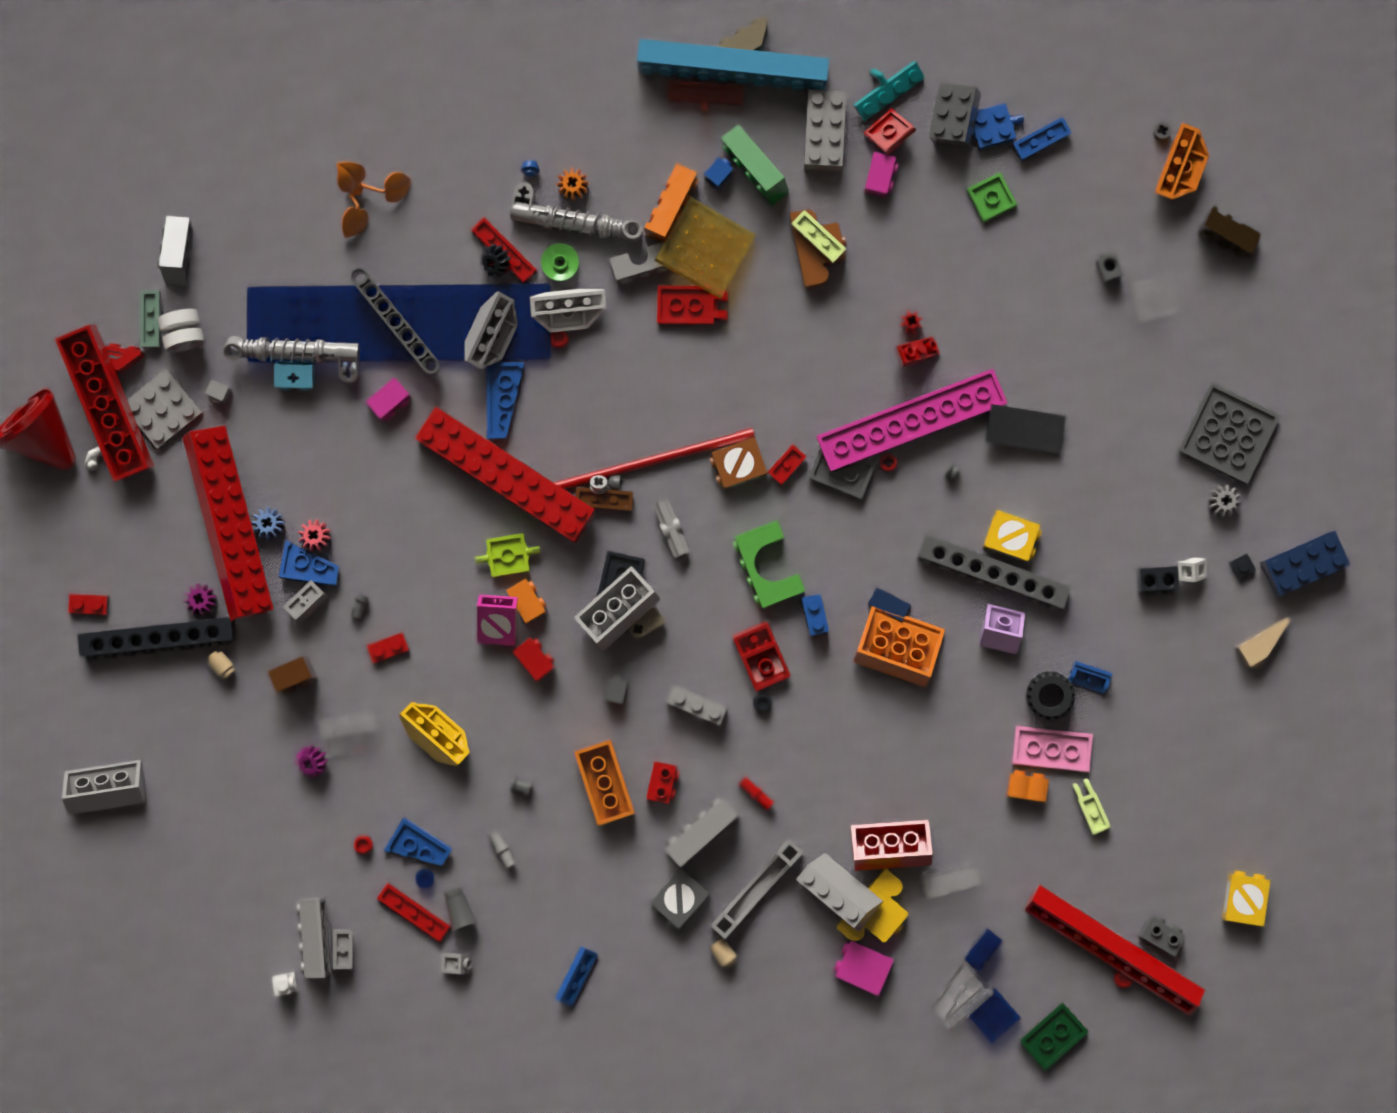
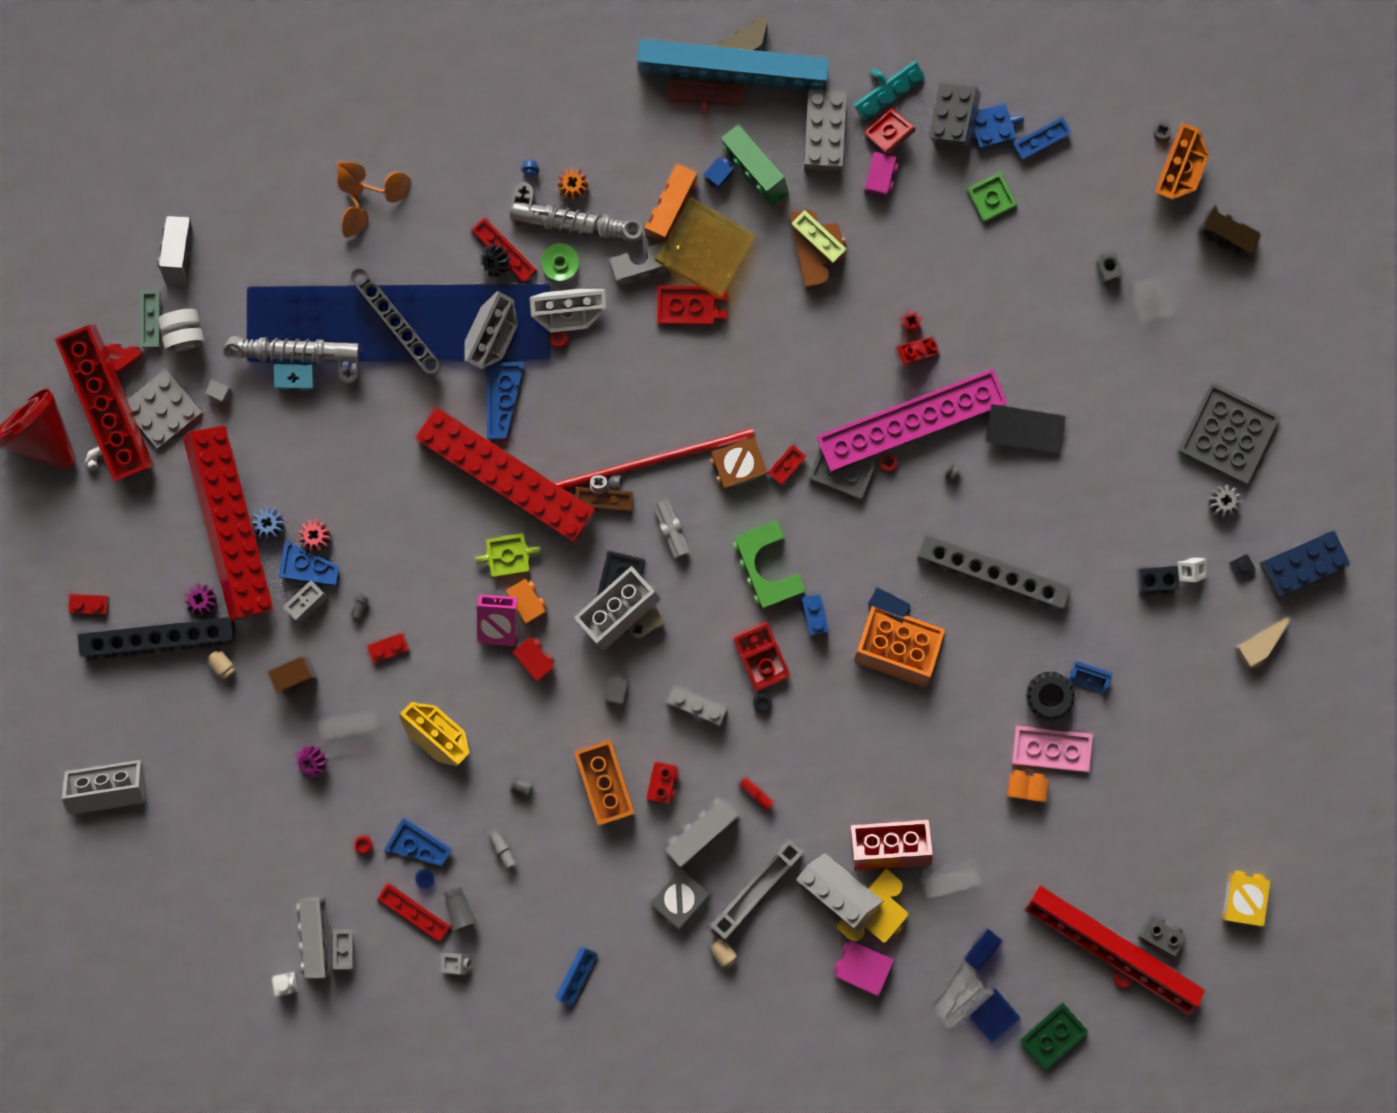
(389, 399): dark pink brick -> none
(1002, 629): lavender slope -> none
(1012, 536): yellow brick -> none
(1092, 809): yellowish green hinge -> none

